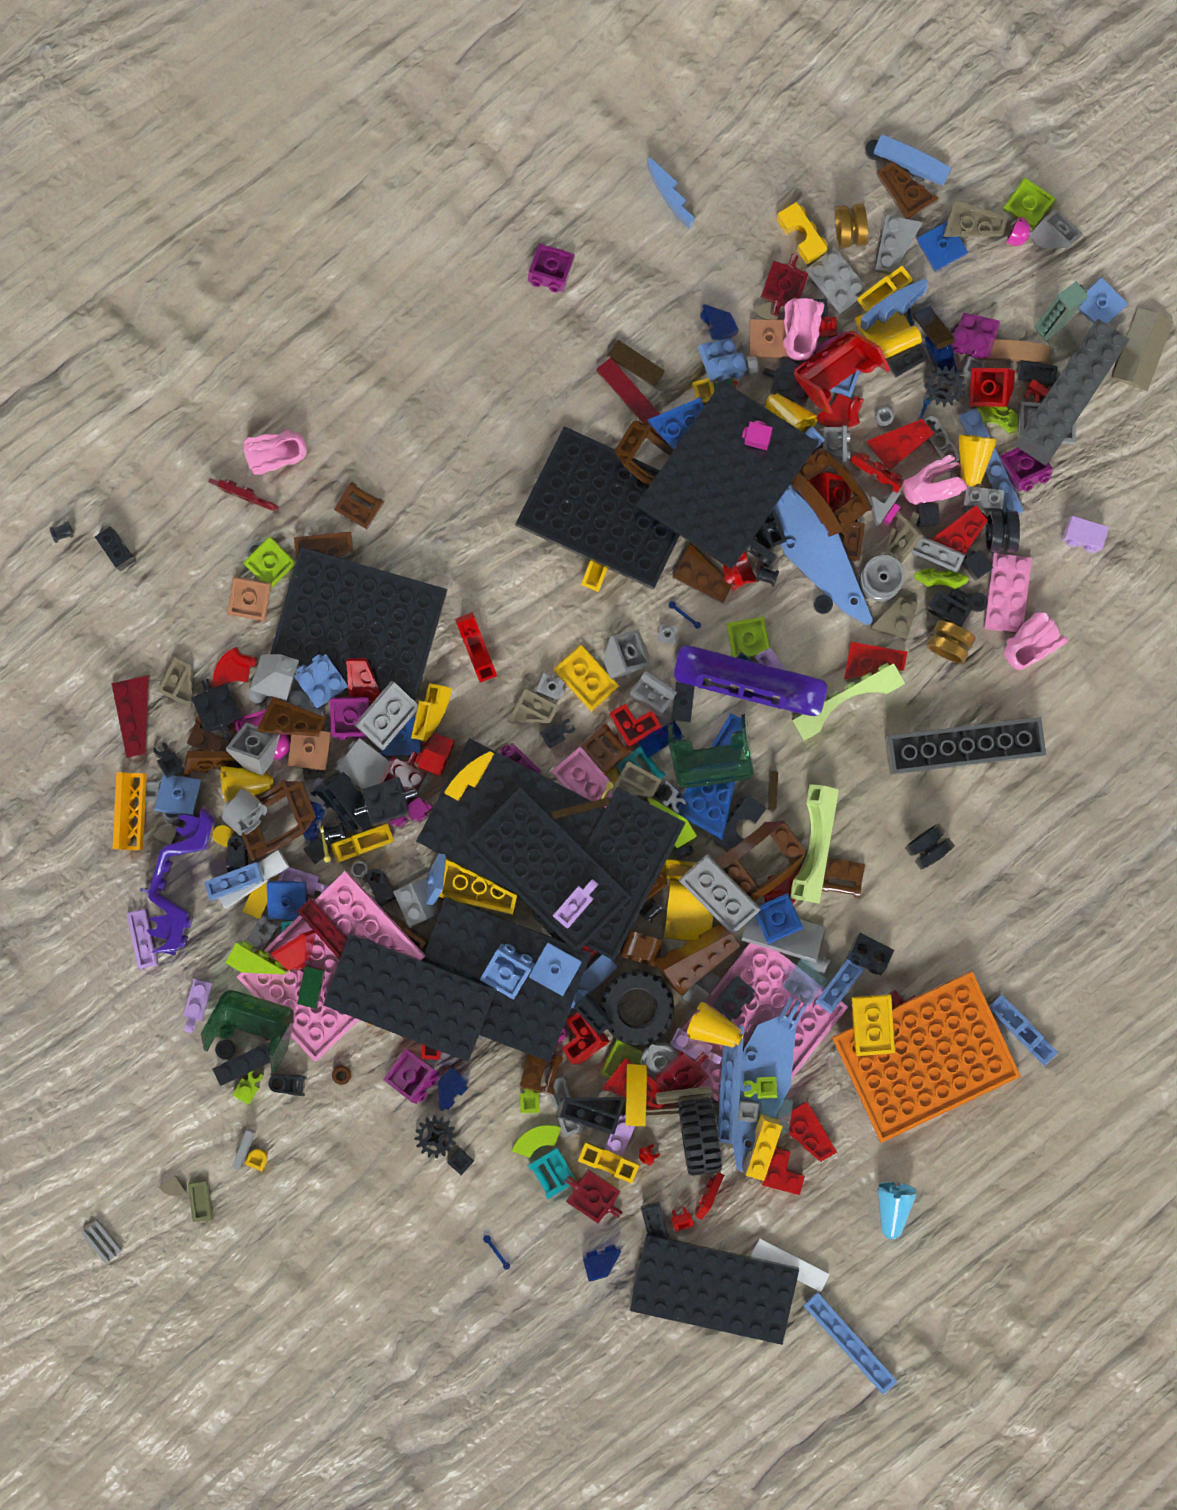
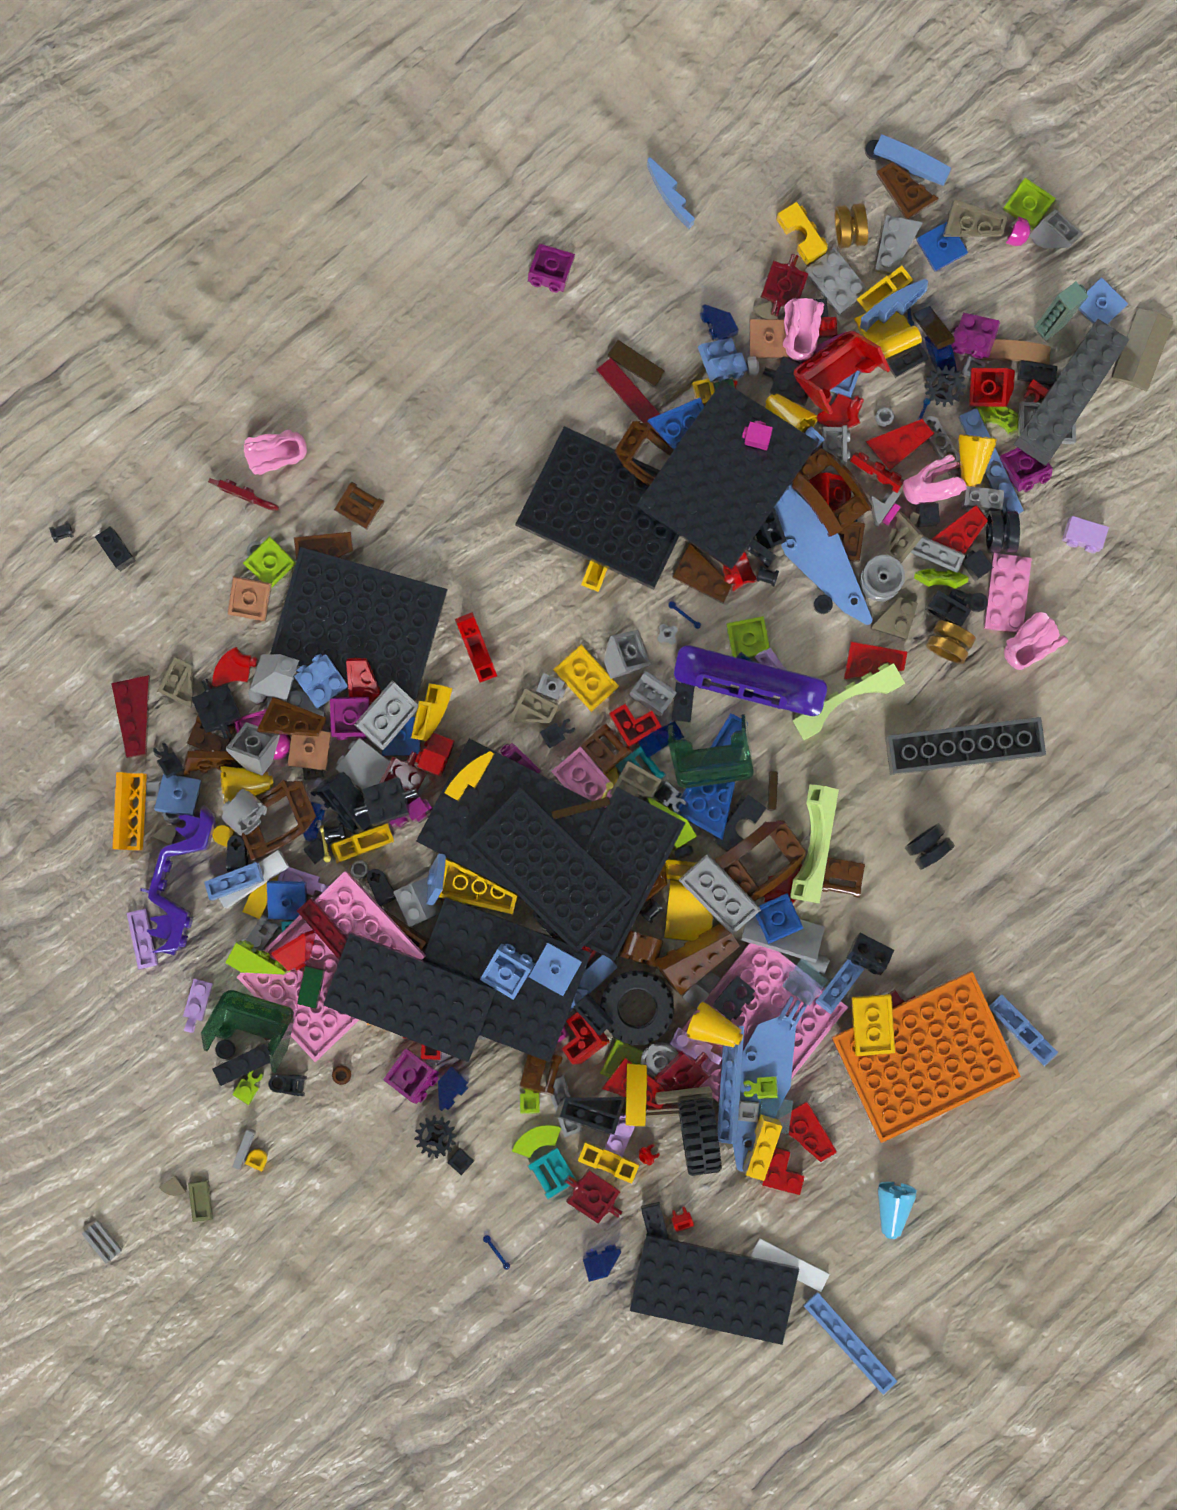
(575, 904): lavender plate -> none
(708, 1198): red wing -> none

